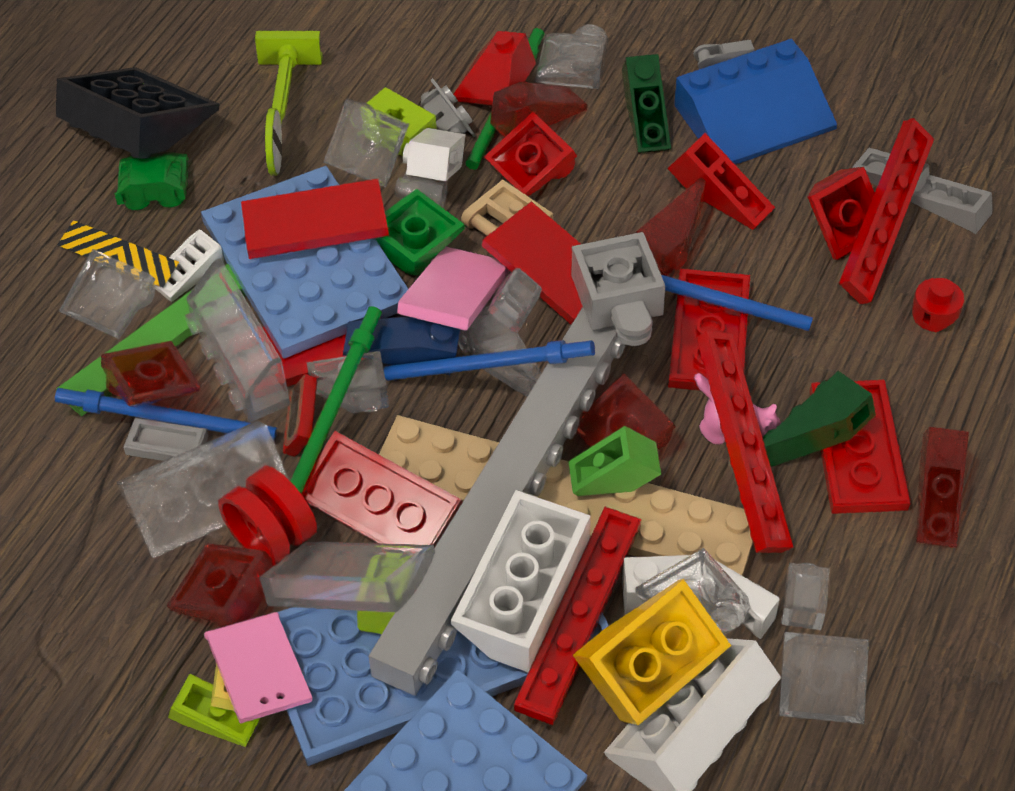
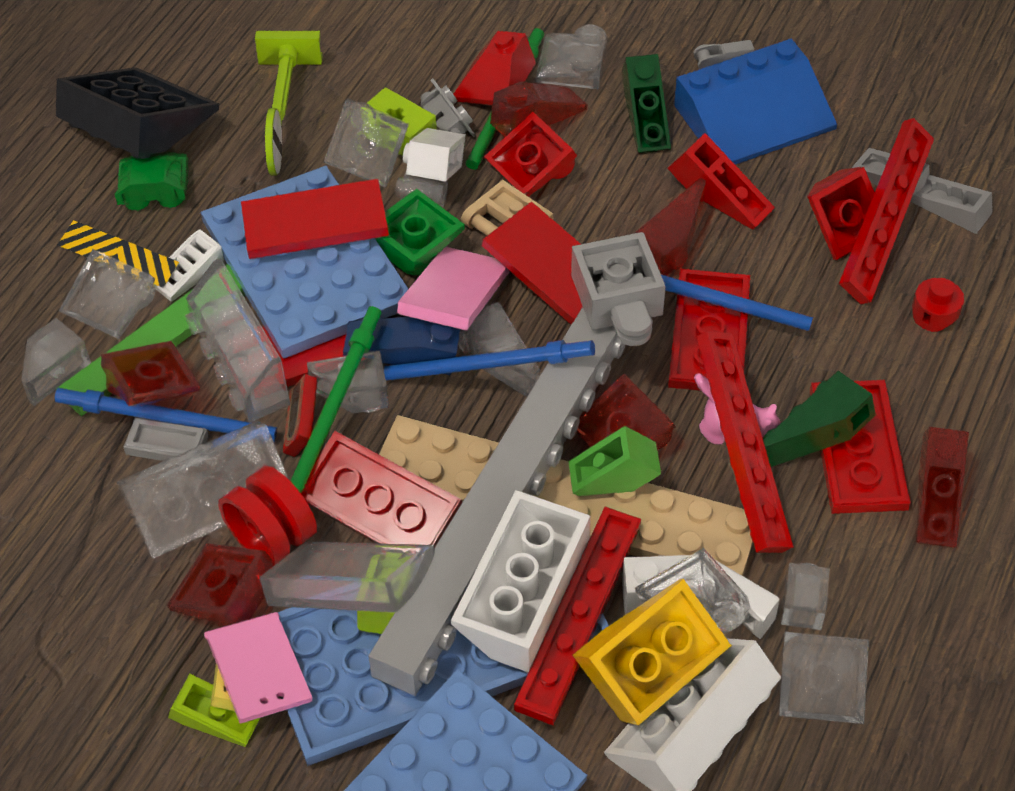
(51, 359): none -> clear slope
(515, 299): clear slope -> none

